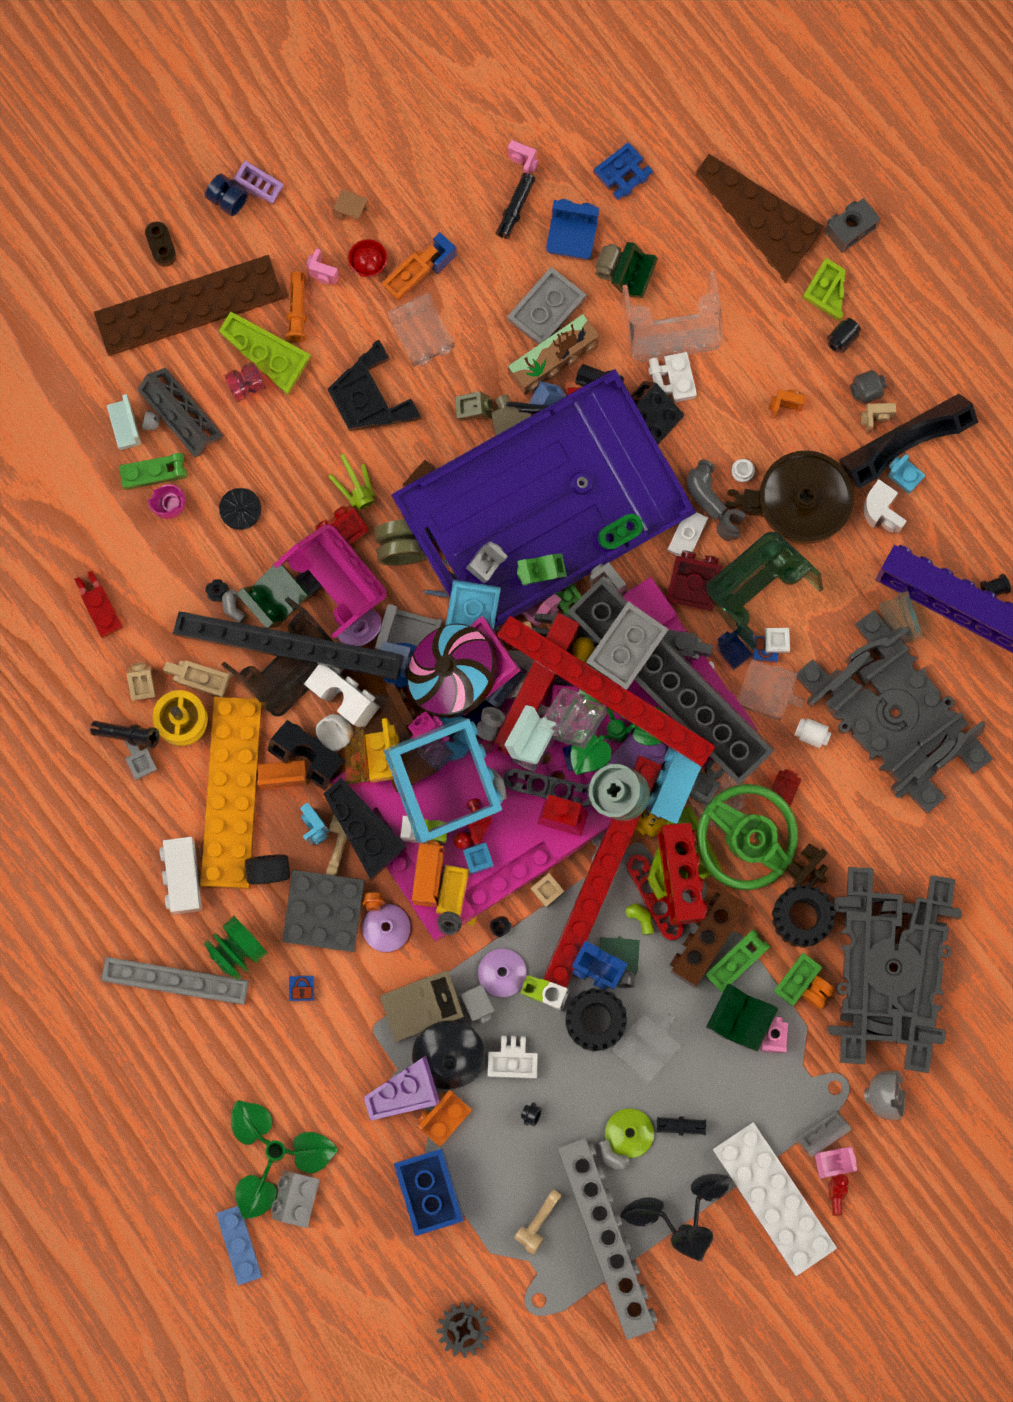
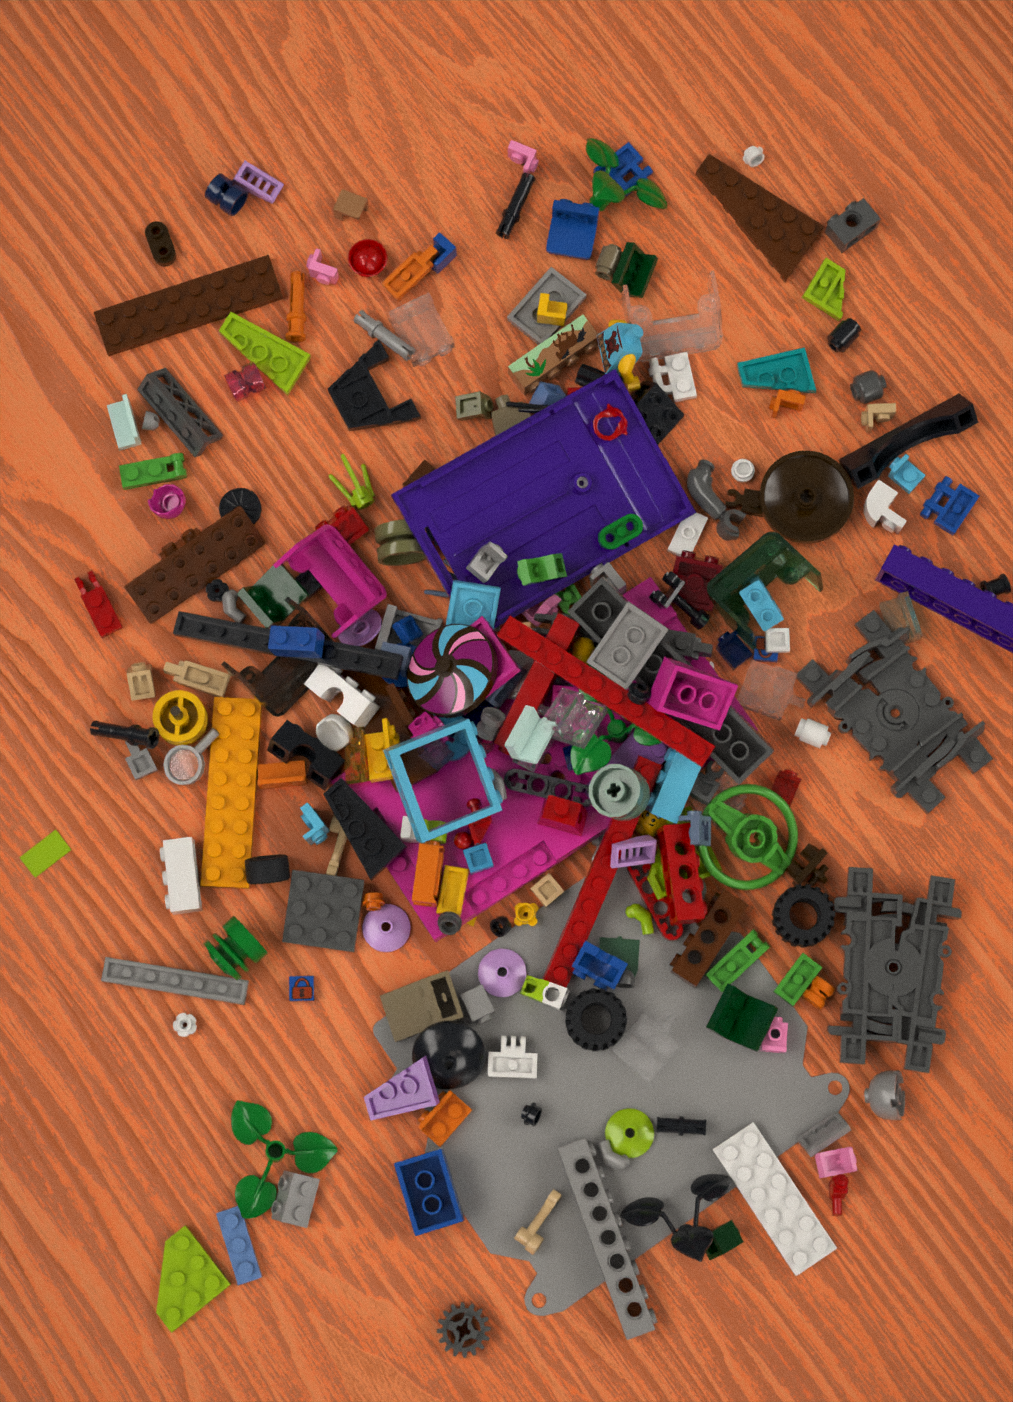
(45, 853): none -> lime sticker
(186, 763): none -> piece
(187, 1279): none -> lime plate
(191, 1024): none -> white plate
(194, 563): none -> reddish brown bracket
(296, 642): none -> blue brick
(377, 330): none -> light grey pin
(407, 630): none -> blue tile
(521, 909): none -> yellow plate
(551, 311): none -> yellow panel
(607, 190): none -> green plant
(607, 413): none -> red piece
(621, 349): none -> torso
(638, 693): none -> black plate
(647, 856): none -> lavender slope
(691, 694): none -> dark pink slope
(698, 618): none -> black bar
(700, 828): none -> sand blue bracket
(724, 1239): none -> dark green brick
(753, 156): none -> white plate
(761, 604): none -> medium azure bracket
(778, 371): none -> teal wing
(956, 508): none -> blue plate

